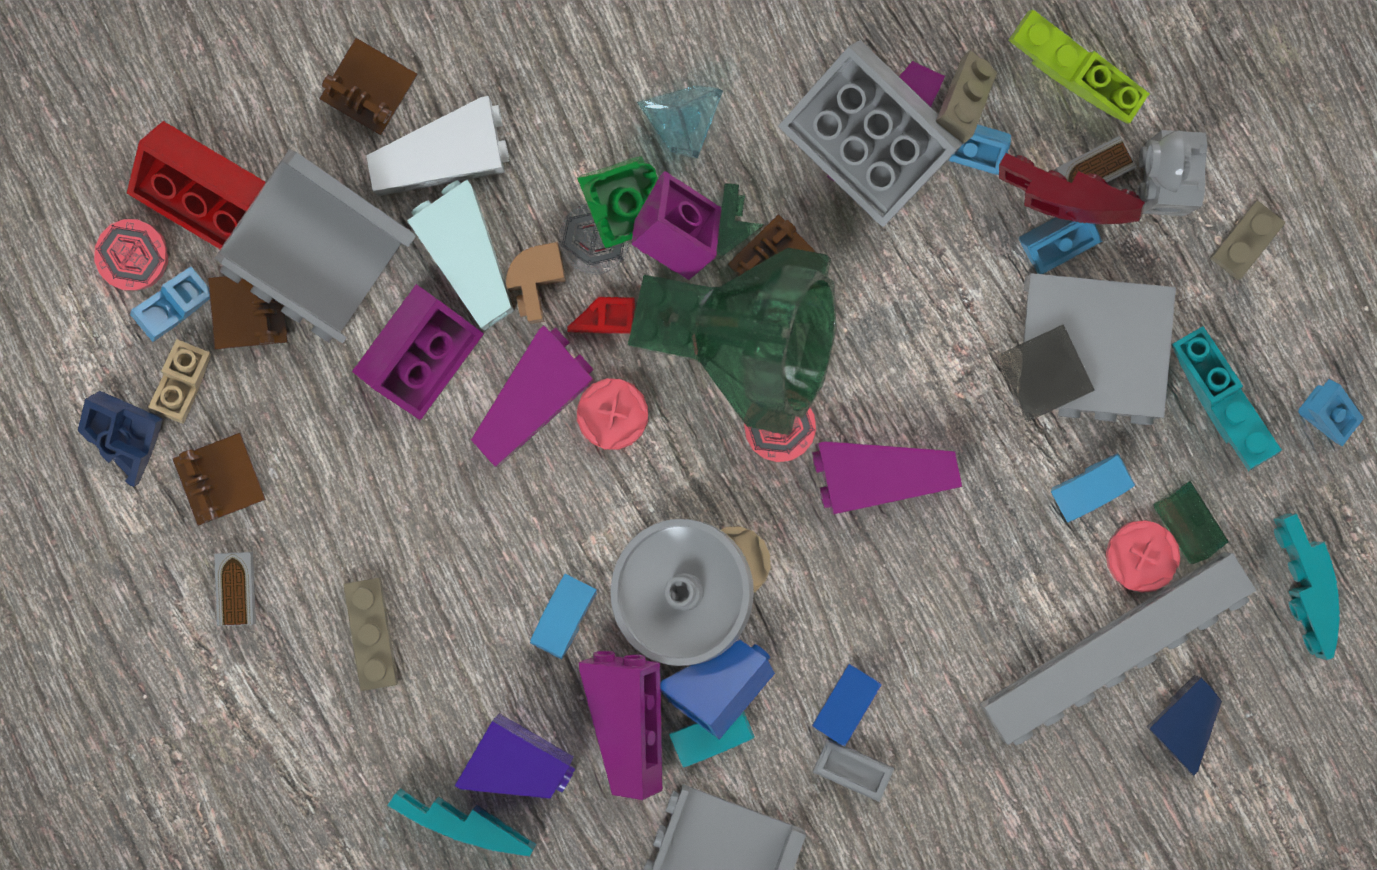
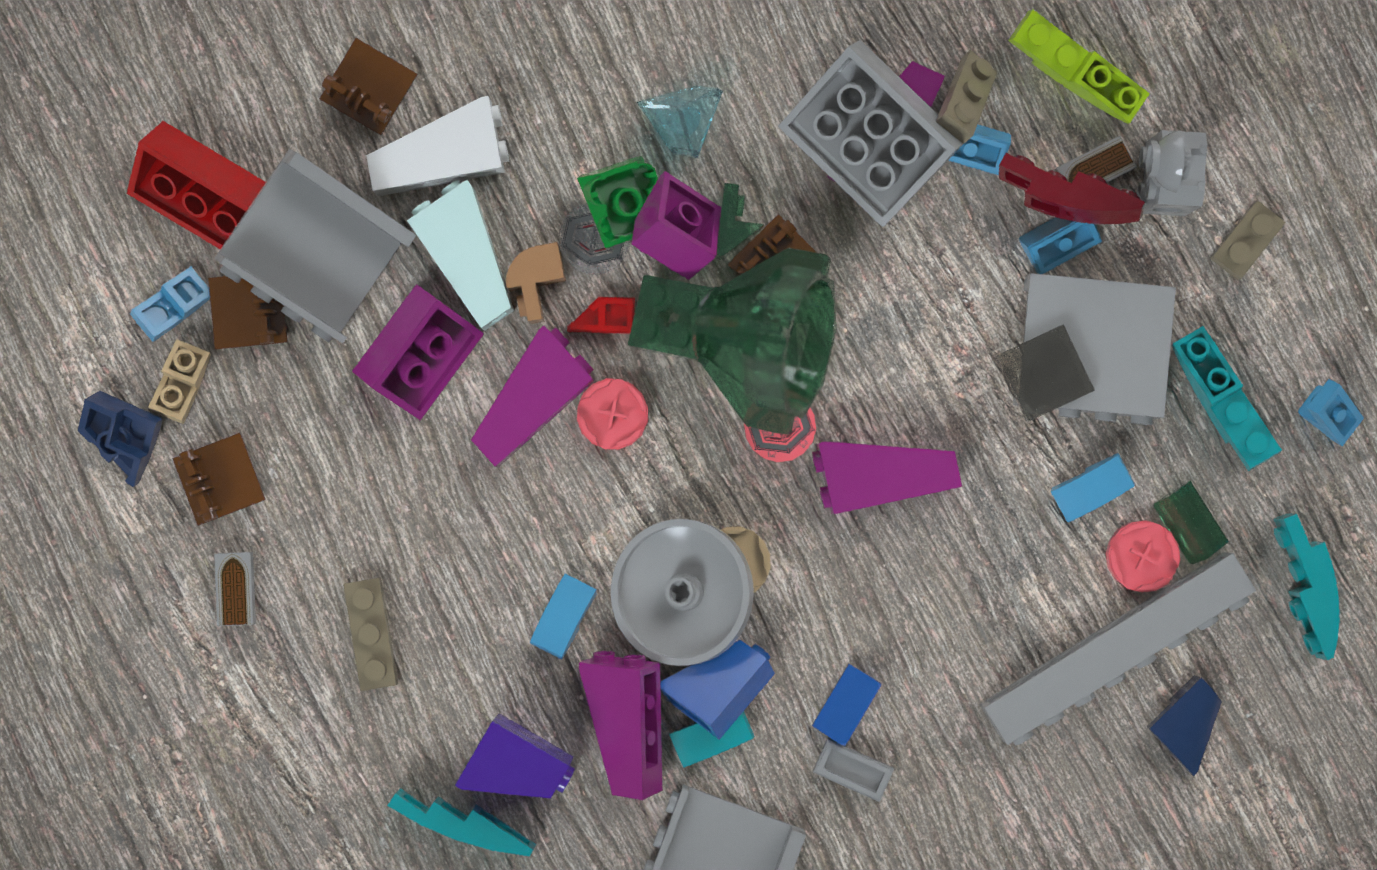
(131, 255): tile -> none

